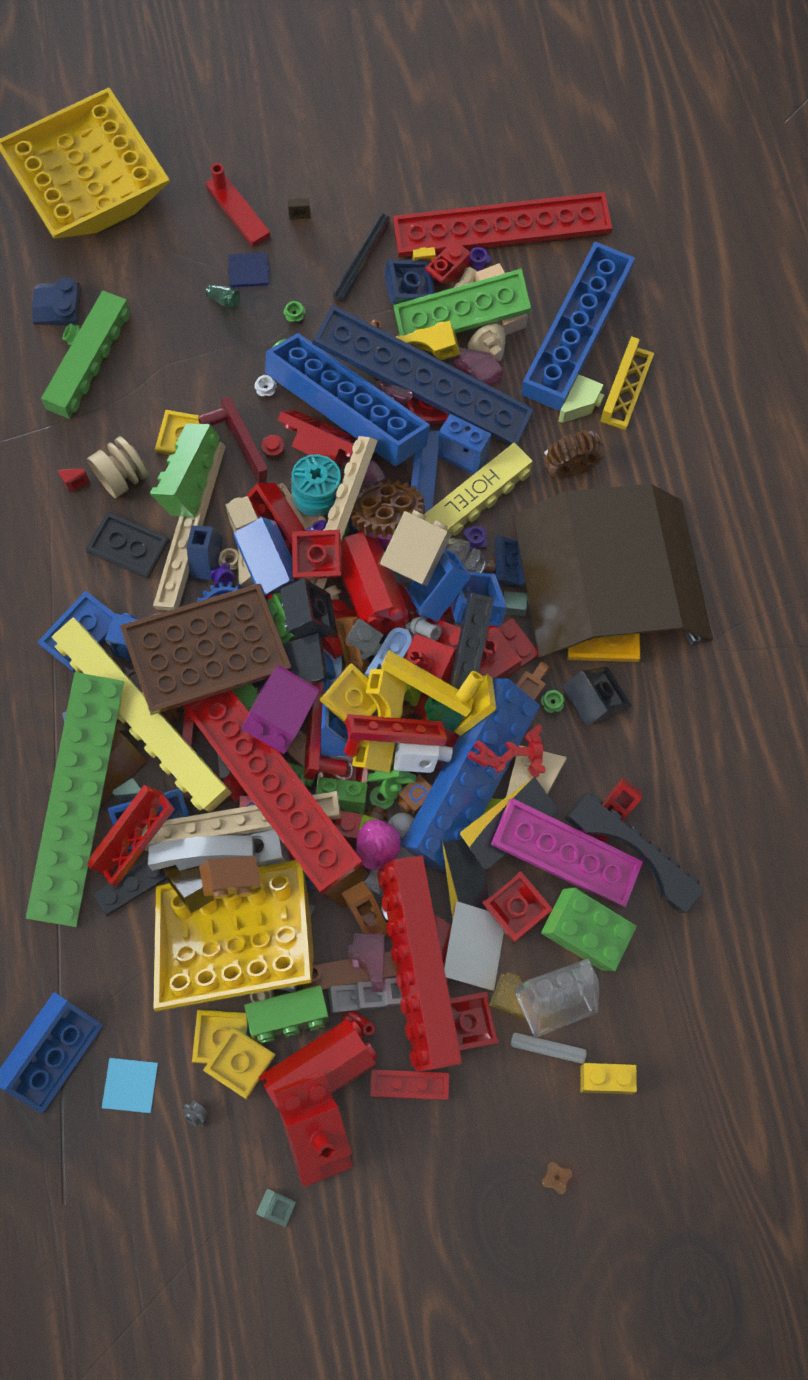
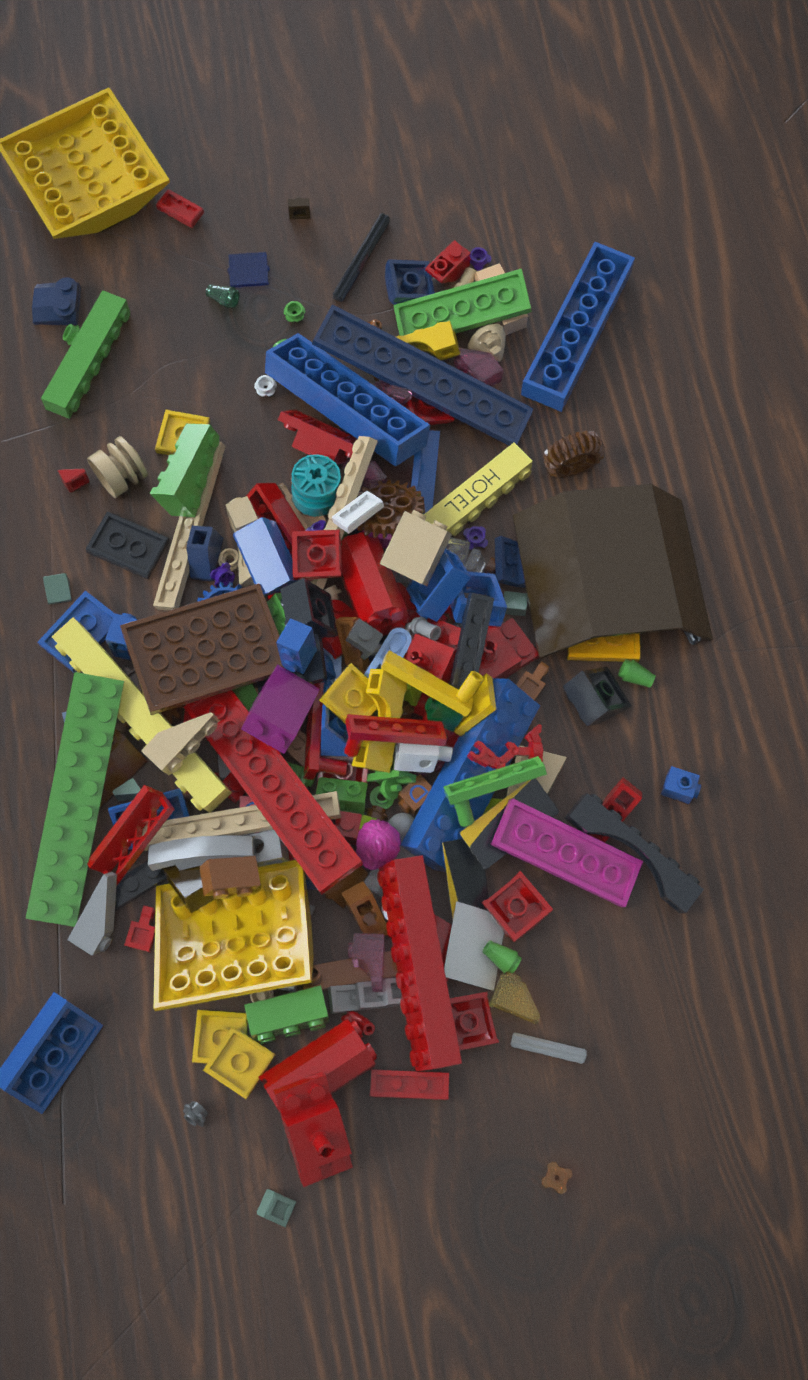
(57, 588): none -> sand green slope
(97, 919): none -> light grey slope
(129, 1085): medium azure sticker -> none
(142, 934): none -> red plate
(174, 744): none -> tan slope
(180, 208): none -> red plate
(236, 207): red piece -> none
(249, 450): dark red piece -> none
(272, 445): red plate -> none
(296, 646): none -> blue brick
(357, 511): none -> white plate
(424, 254): yellow plate -> none
(456, 441): blue window -> none
(461, 791): none -> bright green piece
(502, 956): none -> bright green cone
(504, 223): red plate -> none
(552, 695): bright green plate -> none
(559, 997): clear slope -> none
(581, 399): yellowish green slope -> none
(589, 929): bright green brick -> none
(608, 1078): yellow brick -> none
(621, 378): yellow fence -> none
(636, 673): none -> bright green cone
(681, 785): none -> blue brick

